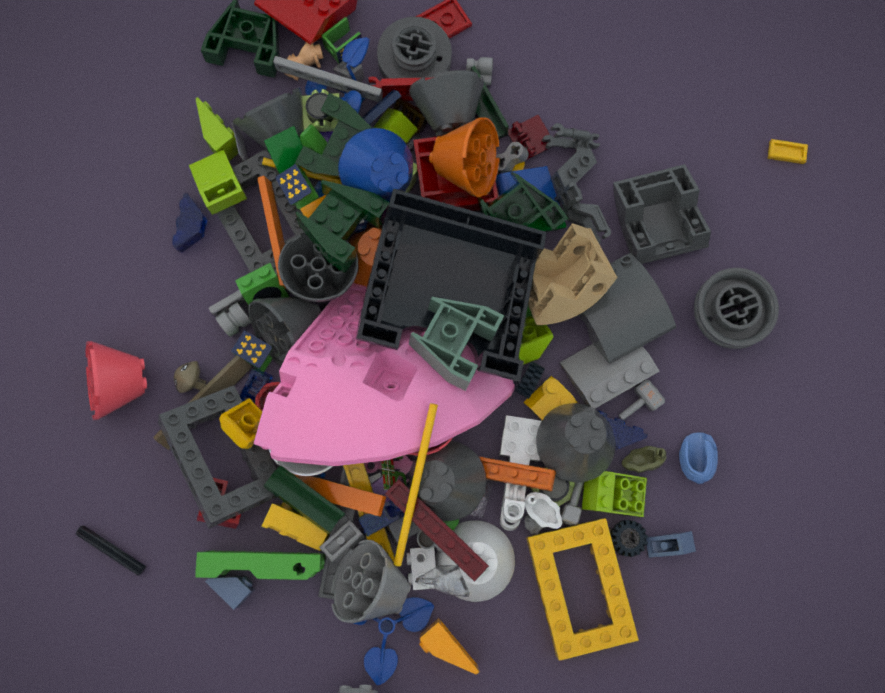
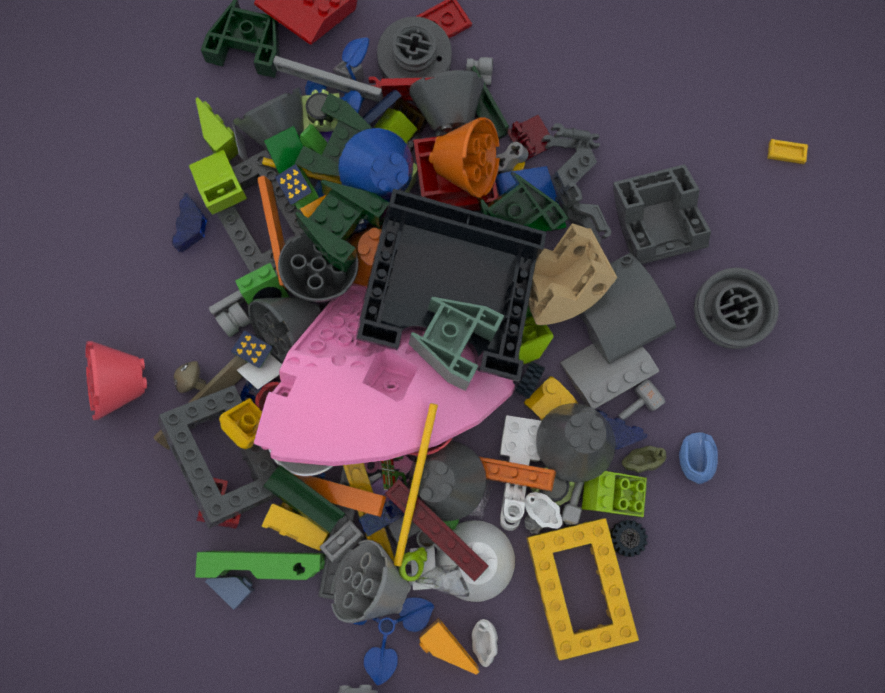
(110, 550): black axle -> none
(260, 376): none -> white sticker
(308, 56): light nougat animal -> none
(335, 34): bright green piece -> none
(419, 556): none -> lime piece
(484, 642): none -> white arm
(670, 544): sand blue slope -> none

